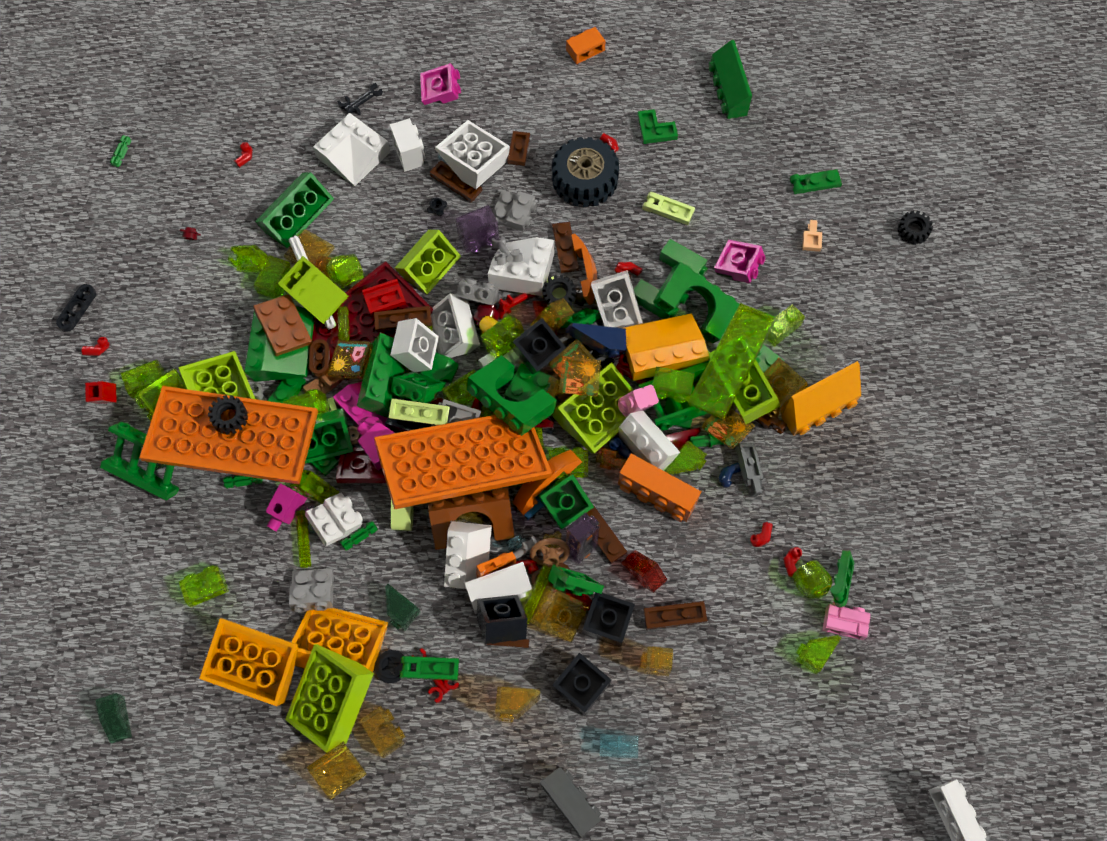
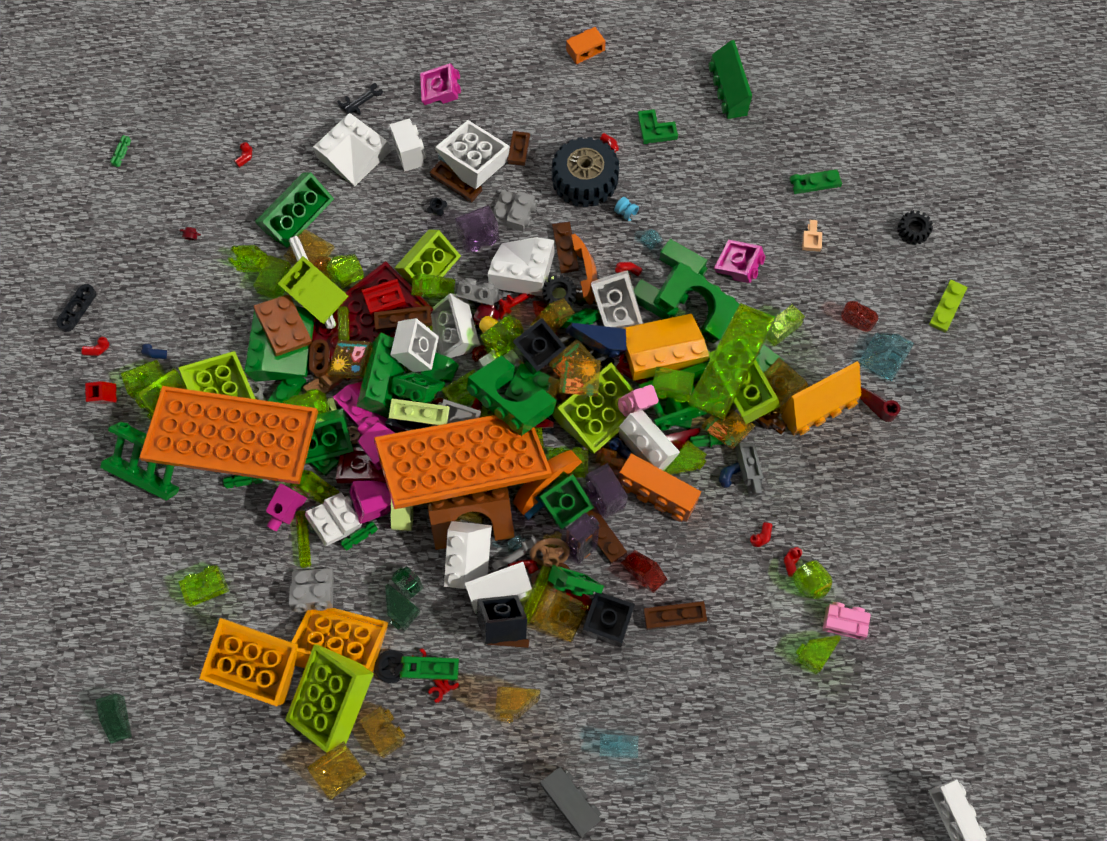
(147, 351): none -> dark blue arm
(223, 405): black tyre -> none
(370, 499): none -> dark pink torso
(407, 582): none -> clear green slope
(432, 286): none -> clear neon green brick
(481, 348): none -> clear red plate
(500, 562): orange wing -> none
(505, 256): light grey bar -> none
(581, 684): black brick -> none
(606, 491): none -> clear purple brick
(626, 208): none -> medium azure wheel
(651, 234): none -> clear light blue plate
(657, 661): clear yellow brick -> none
(668, 208): yellowish green plate -> none
(843, 579): green plate -> none
(860, 314): none -> clear red beam
(879, 405): none -> dark red piece
(886, 354): none -> clear light blue slope
(948, 306): none -> lime plate

